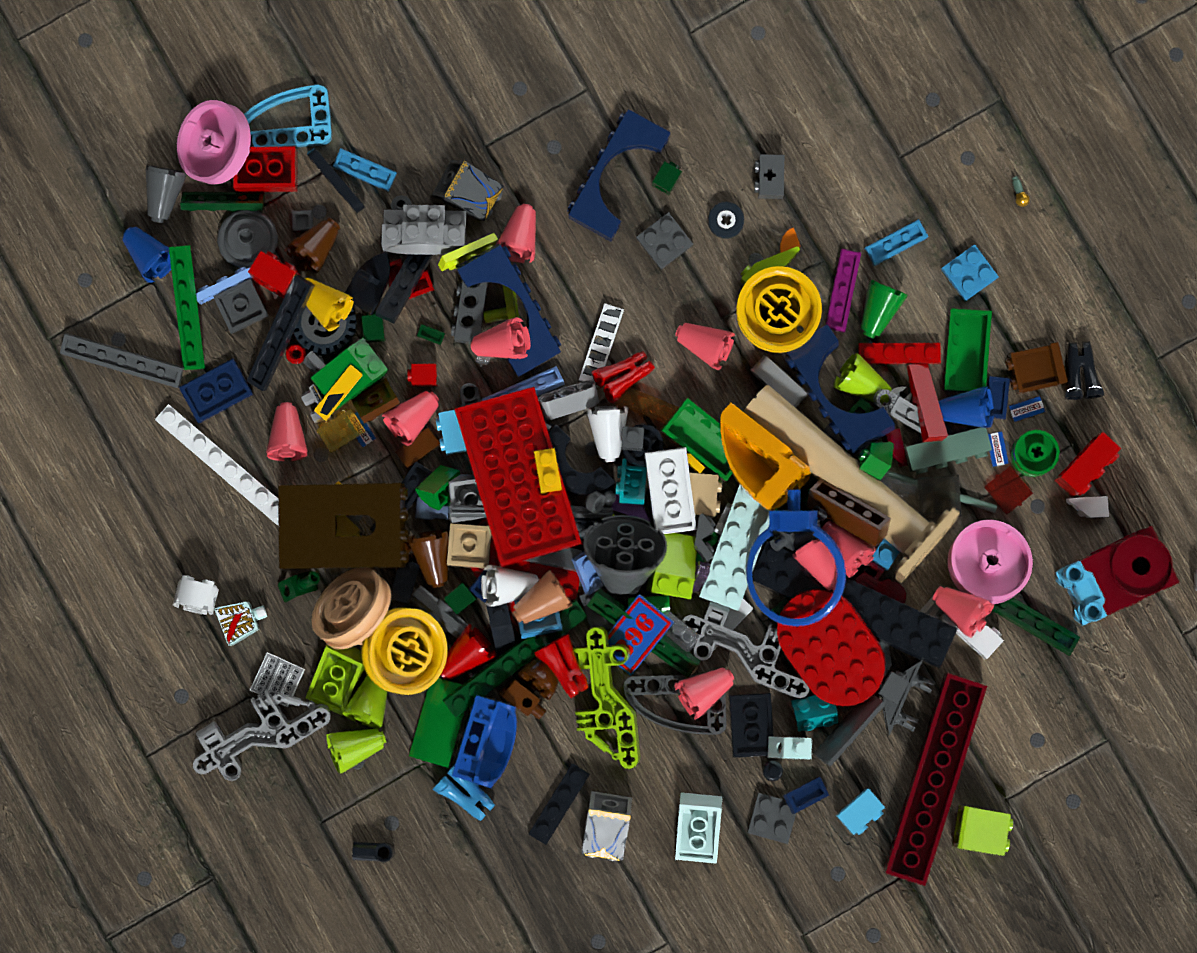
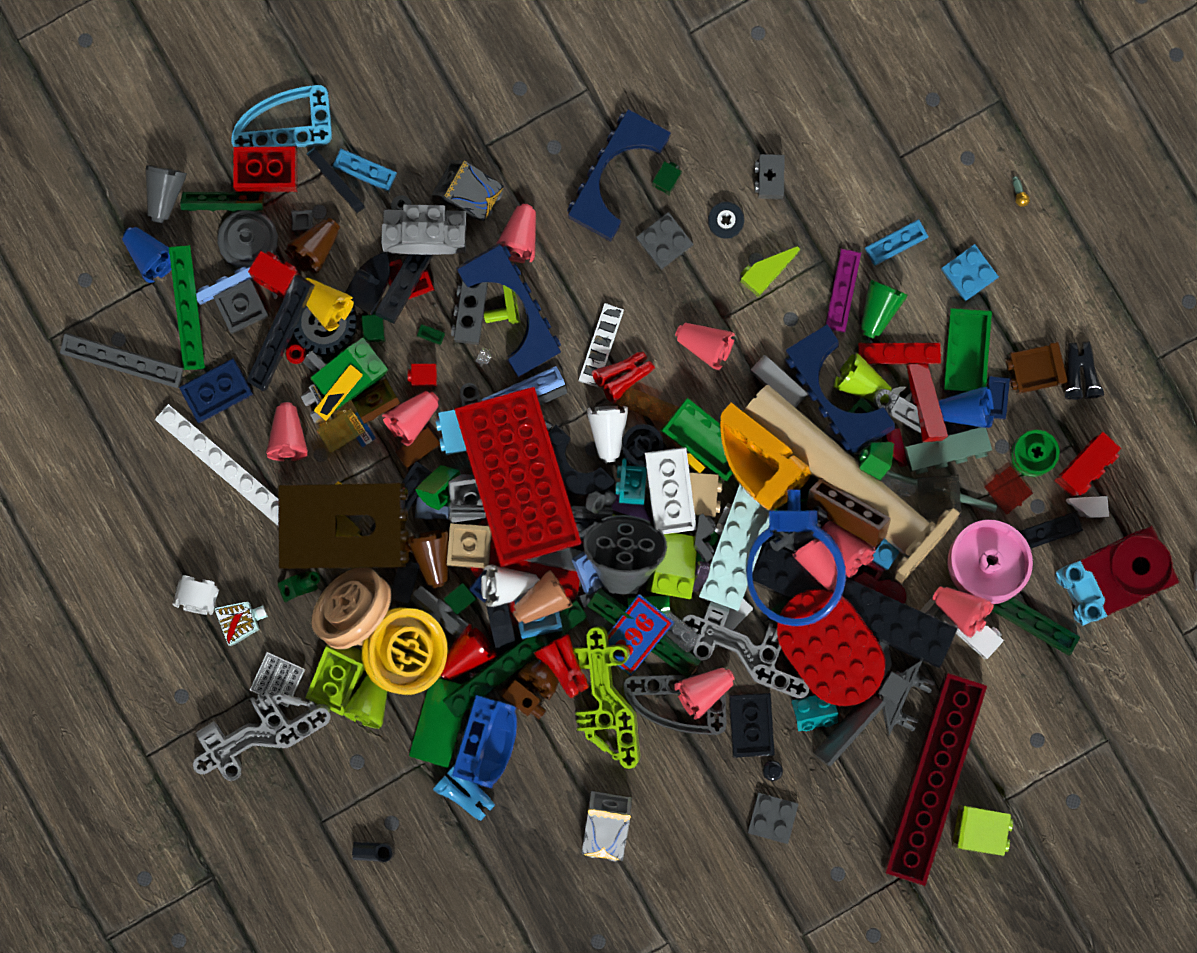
(213, 142): bright pink piece -> none
(353, 747): lime cone -> none
(467, 252): neon yellow plate -> none
(503, 341): coral cone -> none
(547, 470): yellow plate -> none
(559, 804): black plate -> none
(568, 400): light grey beam -> none
(632, 438): dark grey brick -> none
(698, 827): light aqua slope -> none
(782, 288): yellow wheel -> none
(789, 240): orange tile -> none
(791, 747): light aqua torso -> none
(806, 795): dark blue tile -> none
(860, 812): medium azure brick -> none
(998, 452): sticker -> none
(1027, 409): sticker -> none
(1052, 530): none -> black tile

